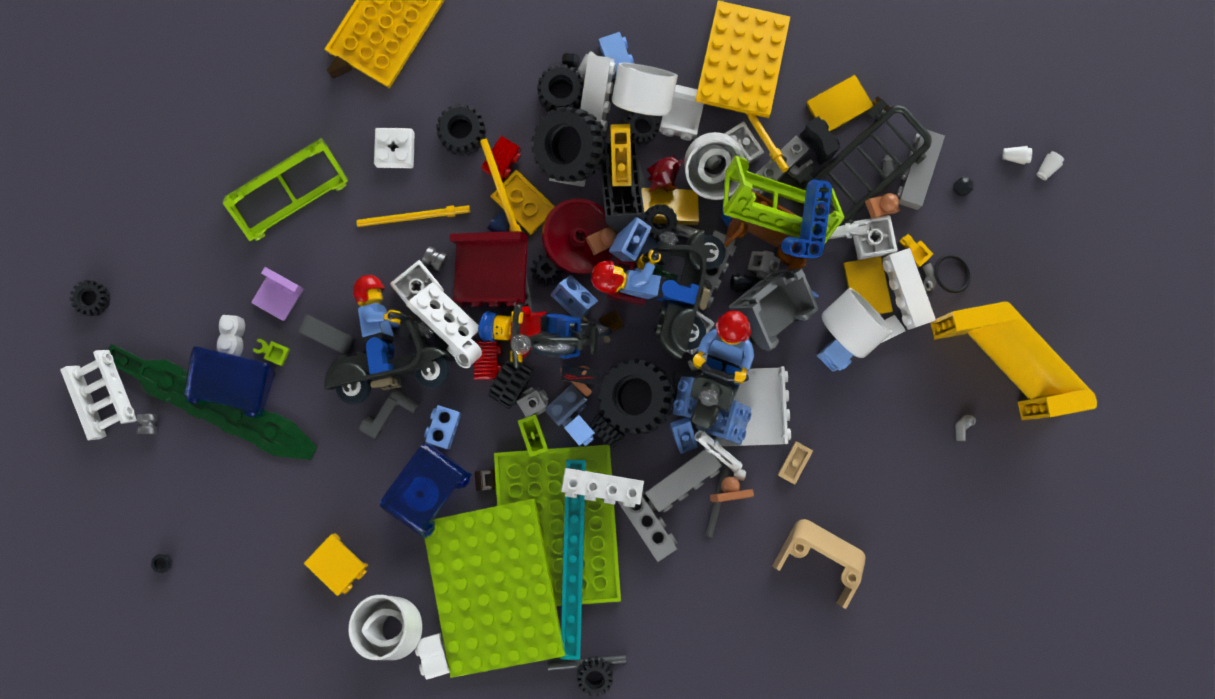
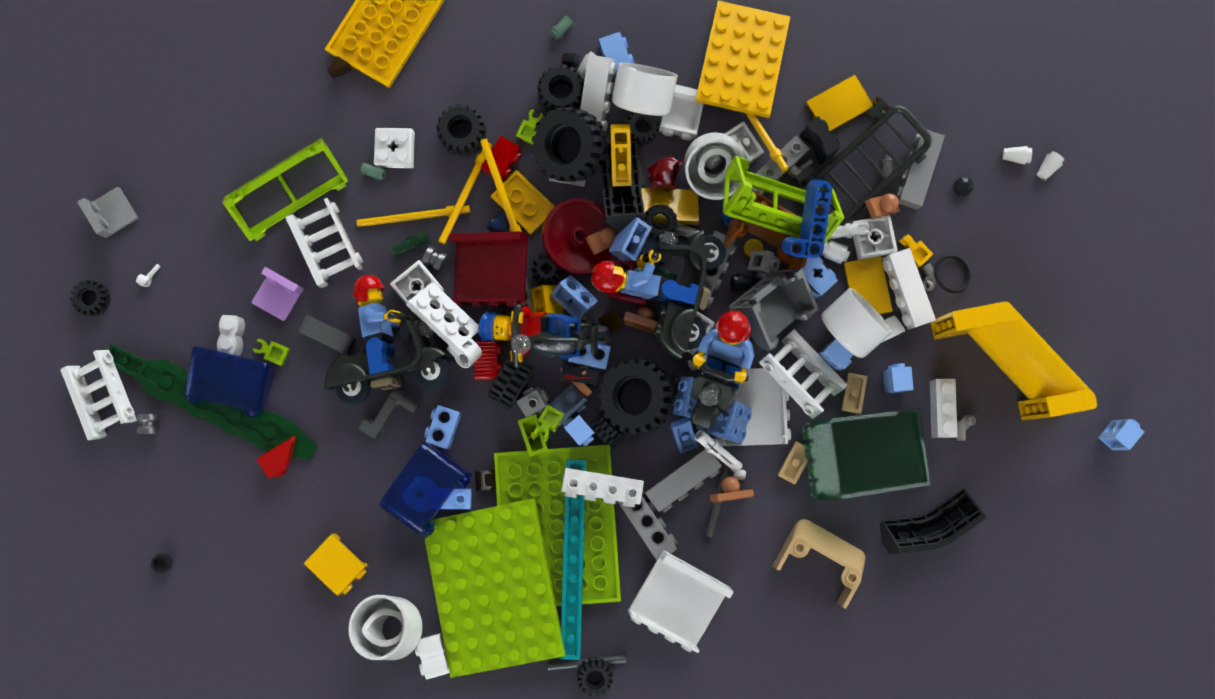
(108, 212): none -> light grey bracket
(145, 281): none -> white hand
(278, 458): none -> red slope
(313, 258): none -> white fence
(373, 171): none -> sand green pin
(410, 243): none -> clear green pin
(459, 499): none -> light blue brick
(463, 197): none -> yellow bar
(527, 128): none -> lime plate
(543, 301): none -> yellow panel
(549, 420): none -> lime plate
(558, 30): none -> sand green pin
(589, 360): none -> light blue brick
(642, 320): none -> nougat tile
(678, 601): none -> white panel
(752, 245): none -> yellow tile
(814, 363): none -> white fence
(823, 281): none -> light blue brick
(835, 252): none -> white brick
(854, 393): none -> tan plate
(865, 454): none -> clear green windscreen
(897, 379): none -> light blue brick
(933, 528): none -> black piece
(943, 408): none -> white brick
(1121, 434): none -> light blue brick

